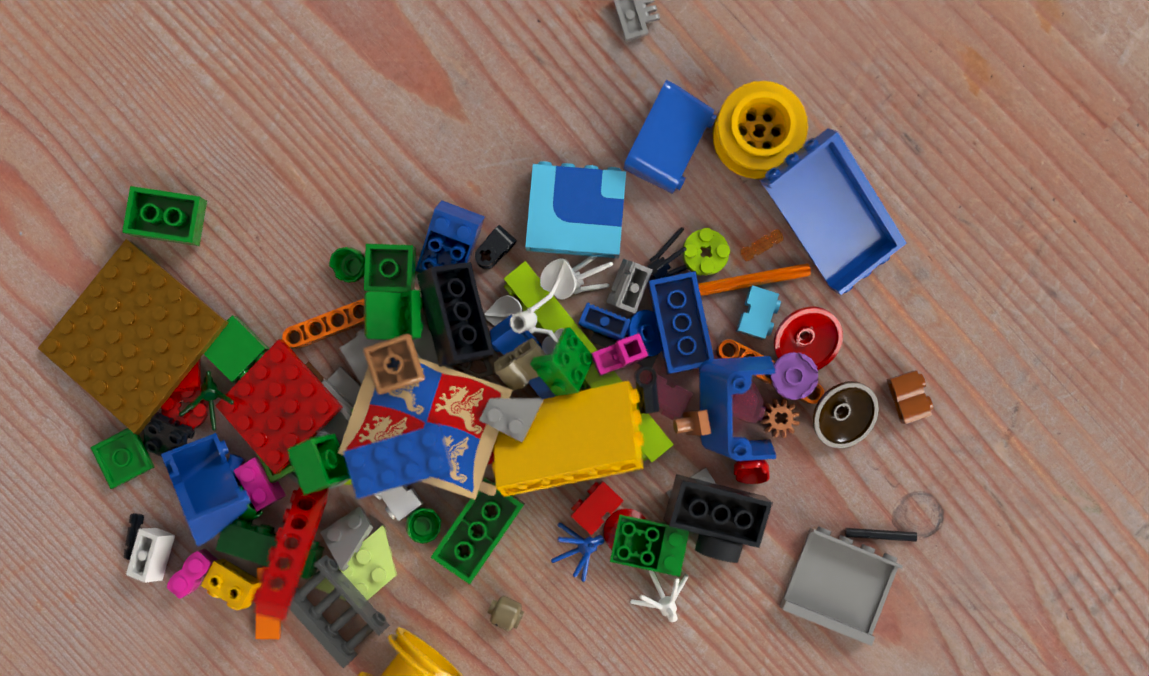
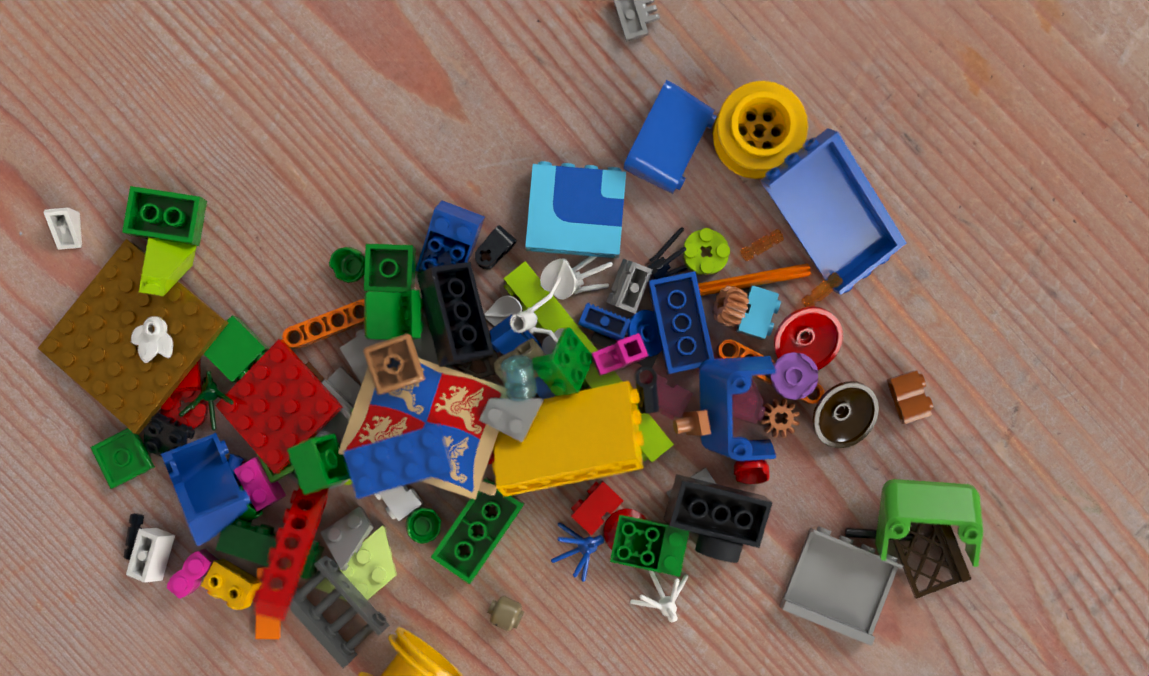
(65, 227): none -> white slope
(151, 341): none -> white plate
(164, 265): none -> lime slope
(519, 378): none -> clear light blue wheel
(730, 306): none -> nougat gear
(822, 290): none -> clear orange axle
(930, 503): none -> bright green windscreen
(950, 551): none -> dark brown fence

